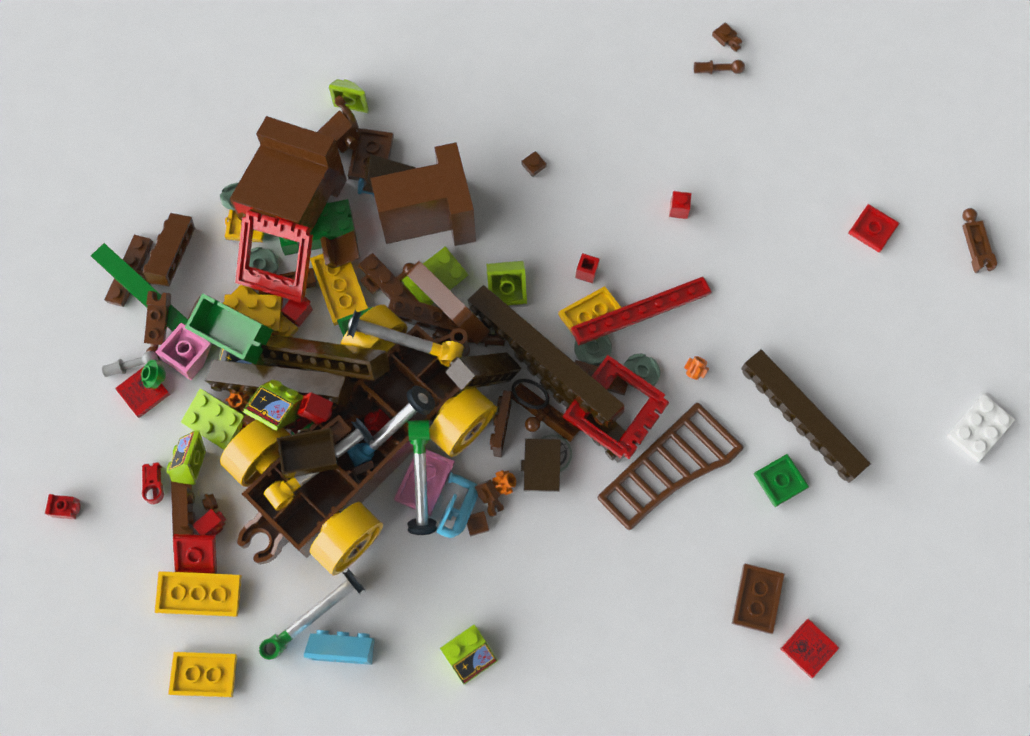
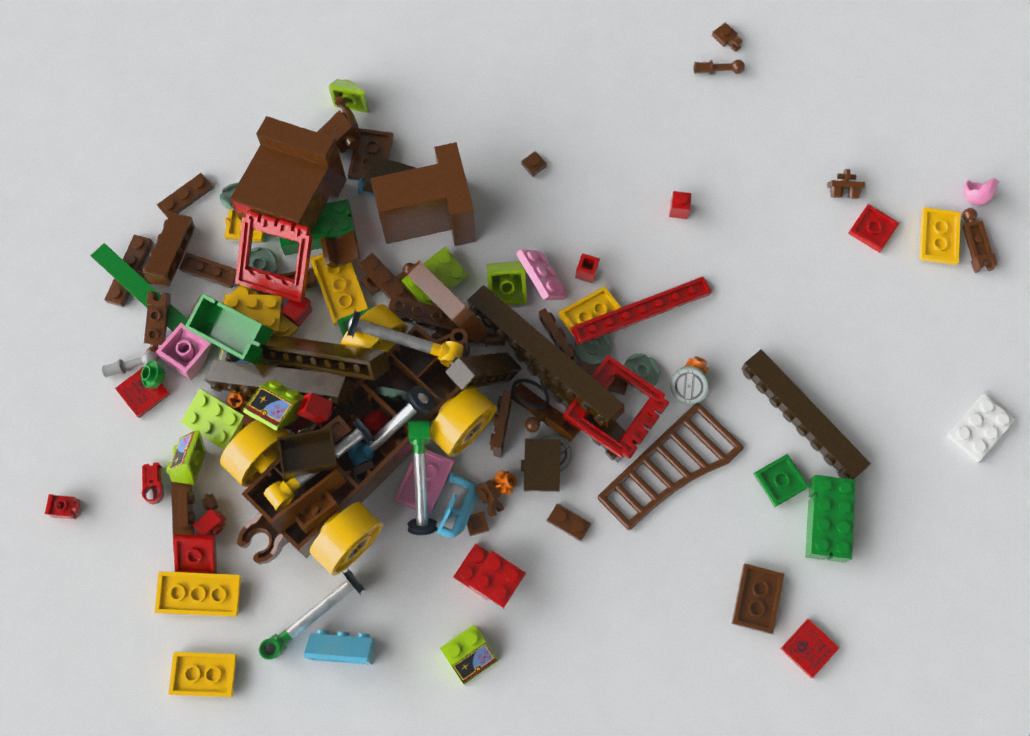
(185, 195): none -> reddish brown plate
(208, 270): none -> reddish brown plate
(312, 506): none -> reddish brown bracket
(392, 394): none -> sand green tile
(489, 575): none -> red bracket
(542, 274): none -> bright pink plate
(555, 333): none -> reddish brown plate
(568, 522): none -> reddish brown plate
(689, 385): none -> tile
(830, 518): none -> green piece
(837, 186): none -> reddish brown hips
(940, 236): none -> yellow plate
(979, 193): none -> bright pink hair

